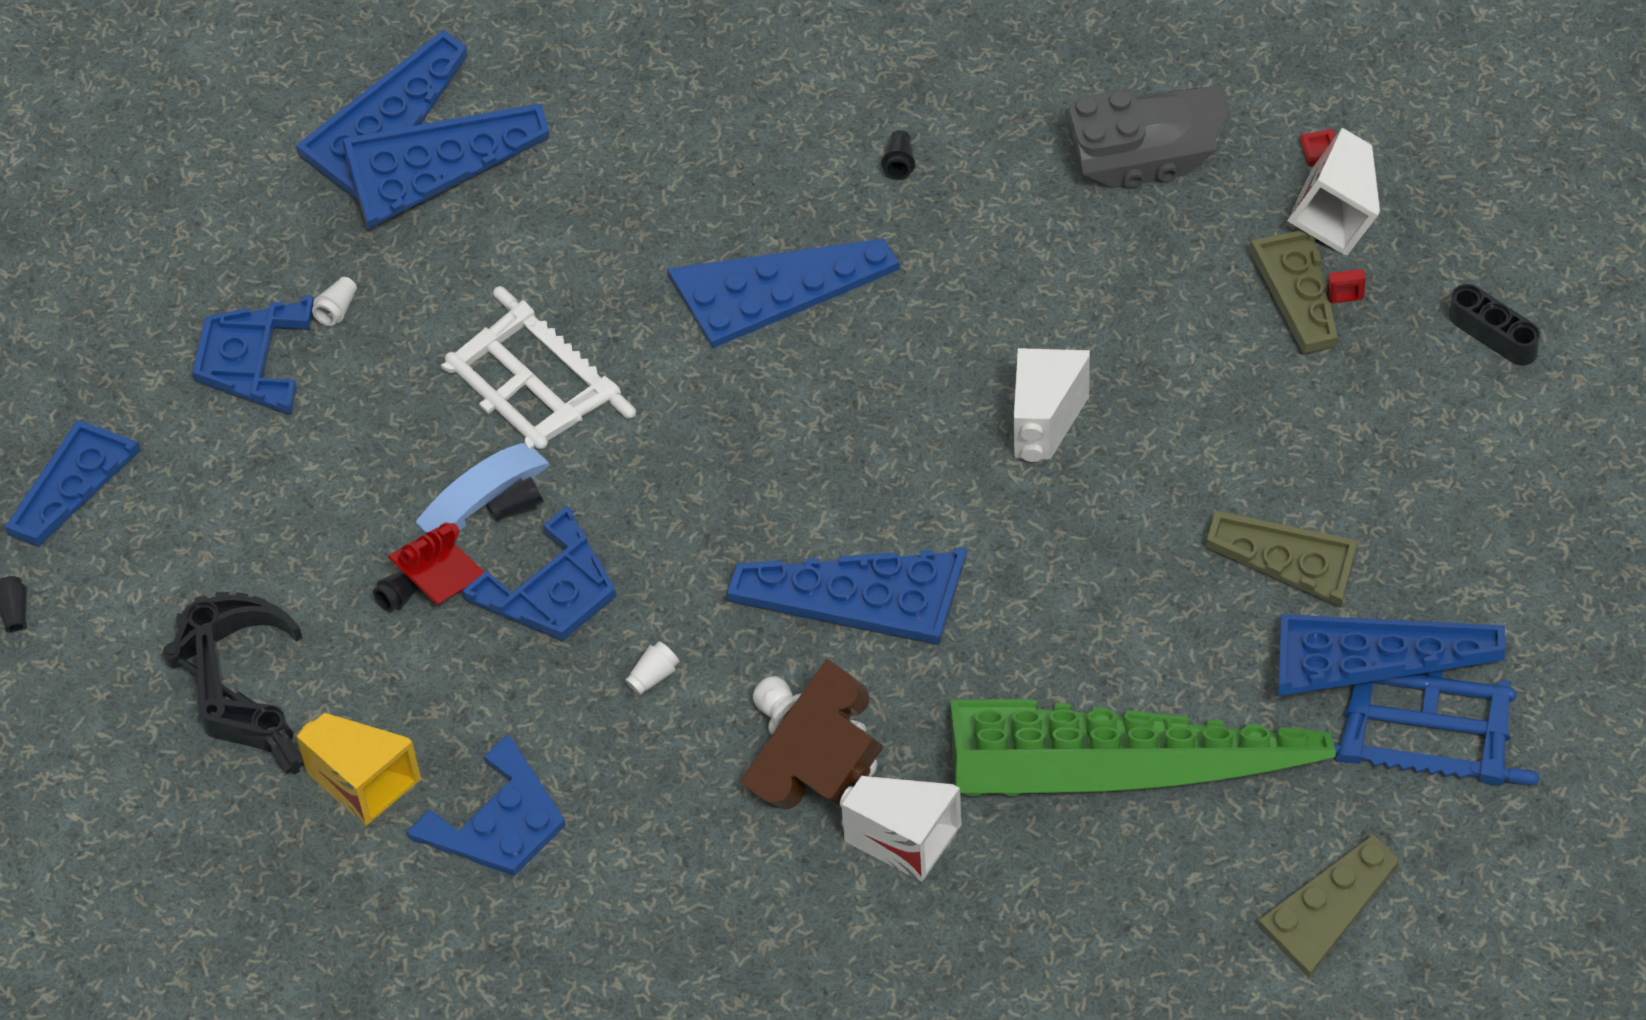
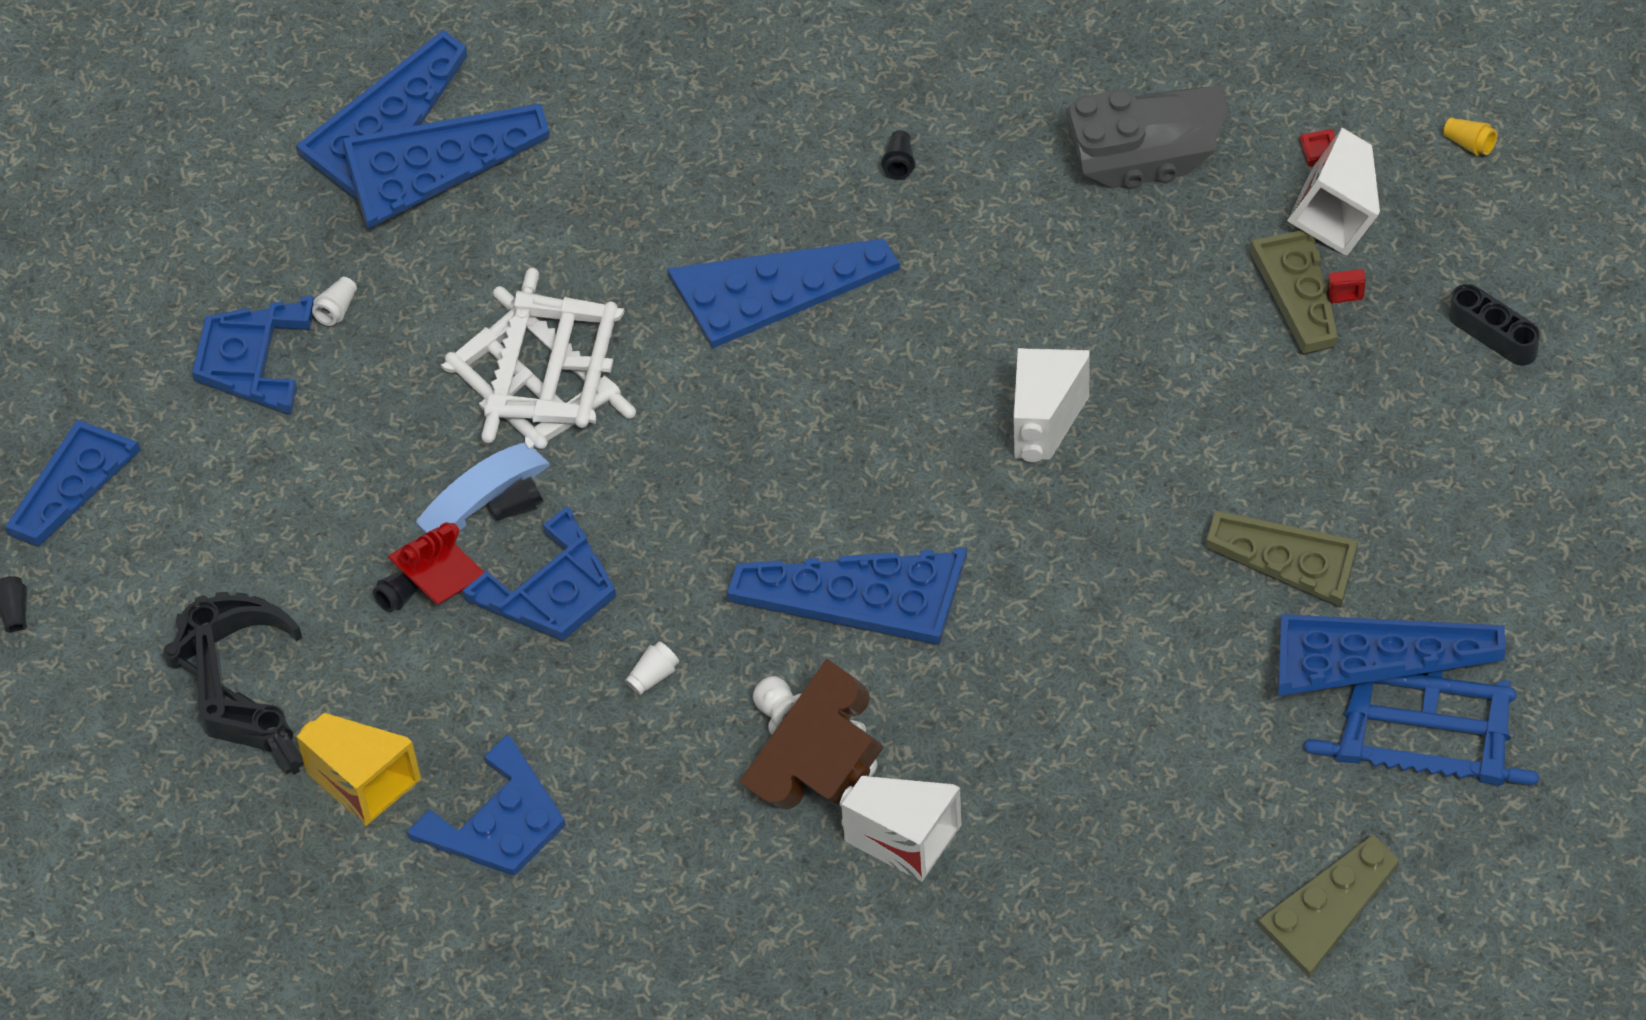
(545, 409): none -> white piece
(1025, 749): bright green wedge -> none
(1472, 135): none -> yellow cone

